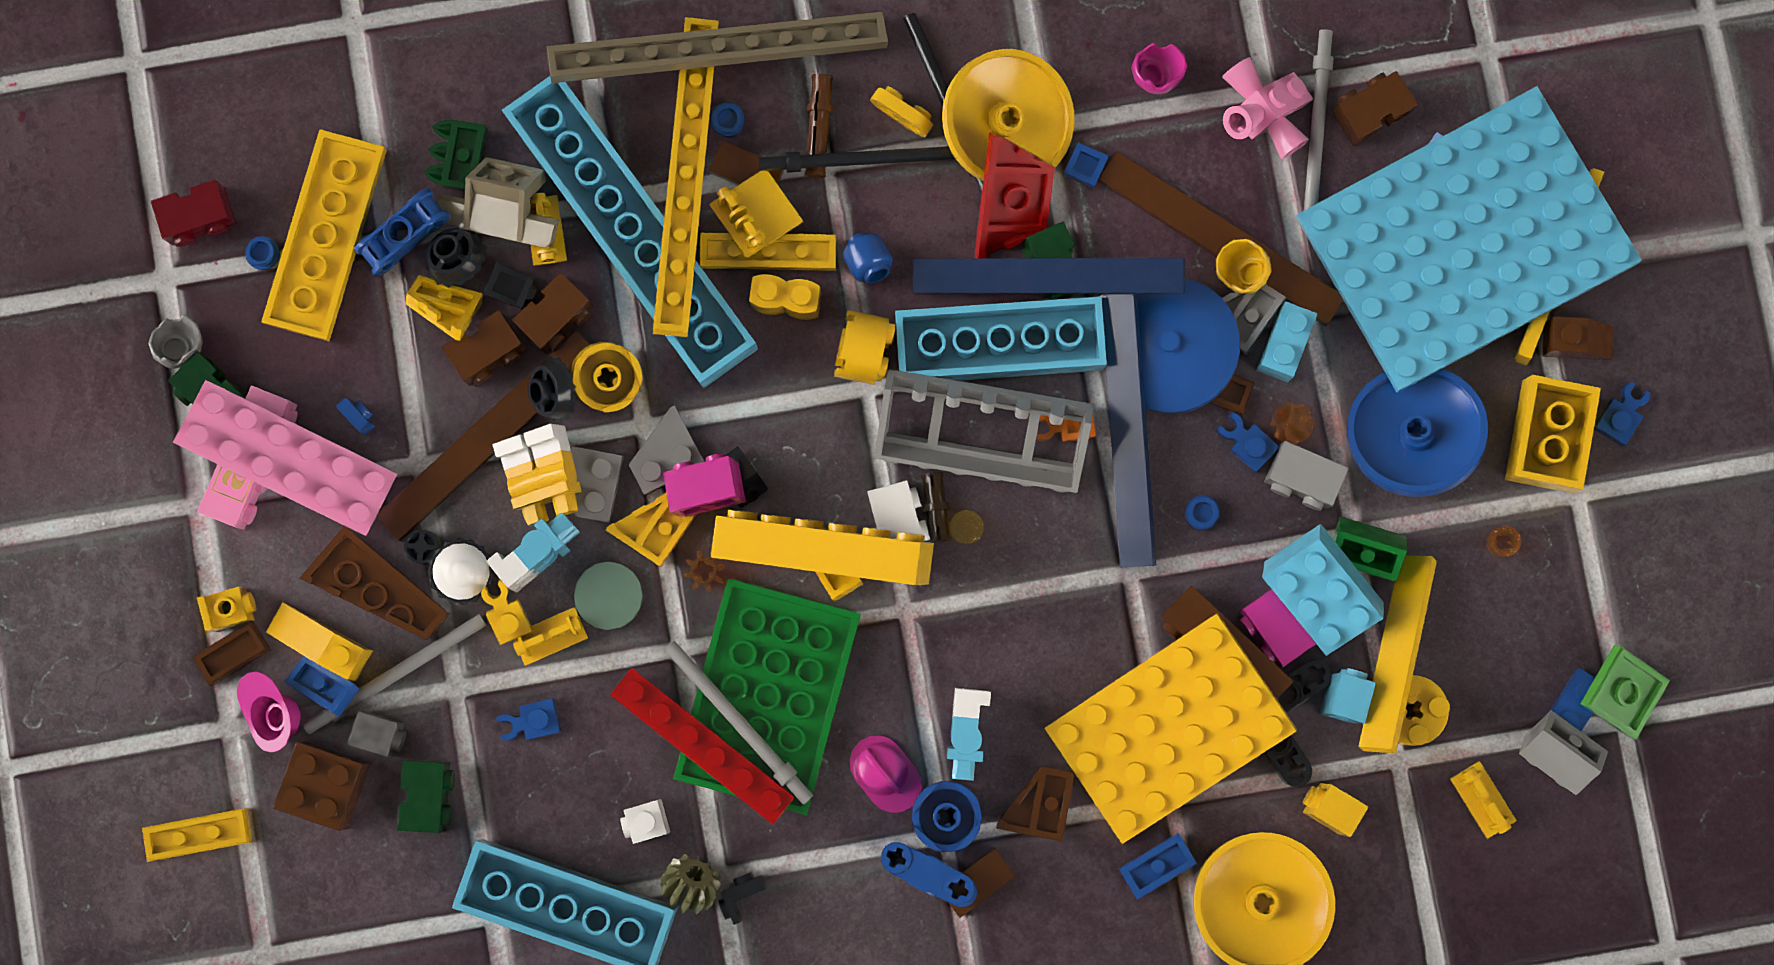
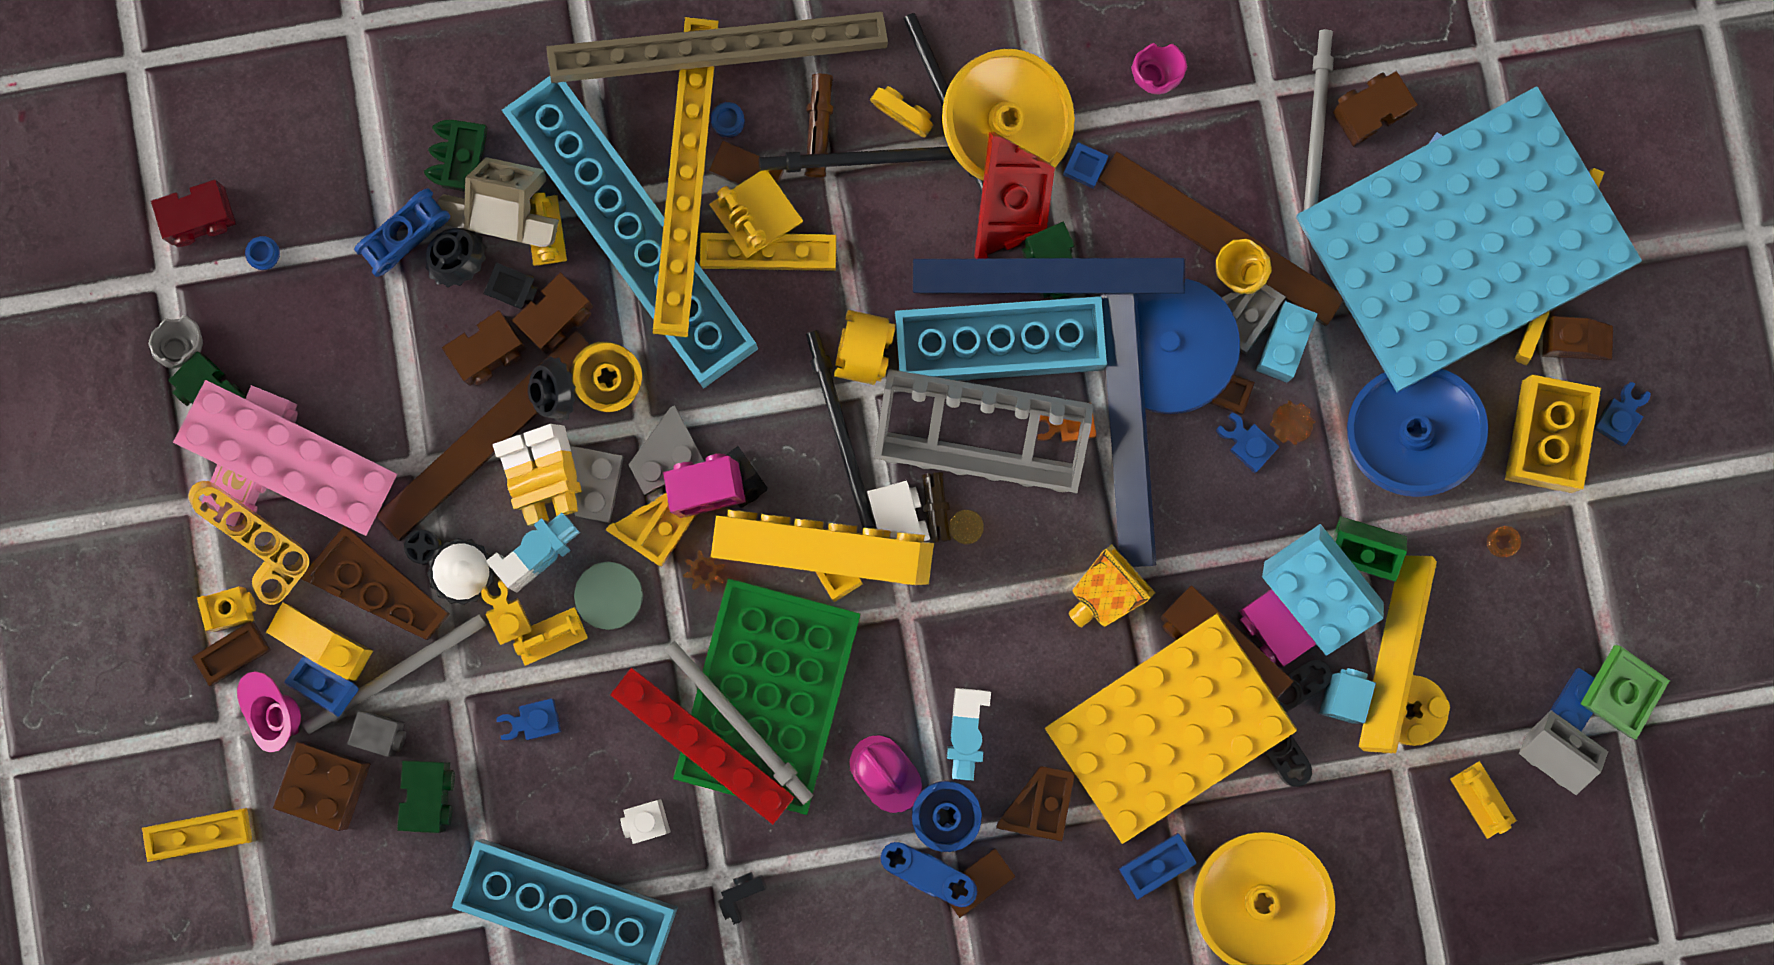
(245, 535): none -> yellow beam
(324, 235): yellow plate -> none
(357, 415): blue plate -> none
(445, 307): yellow wing -> none
(690, 884): olive gear -> none
(775, 296): yellow brick -> none
(821, 366): none -> black bar
(867, 258): blue head -> none
(1109, 590): none -> torso
(1202, 512): blue tile -> none
(1266, 107): bright pink brick -> none
(1306, 476): light grey brick -> none
(1334, 808): yellow brick -> none

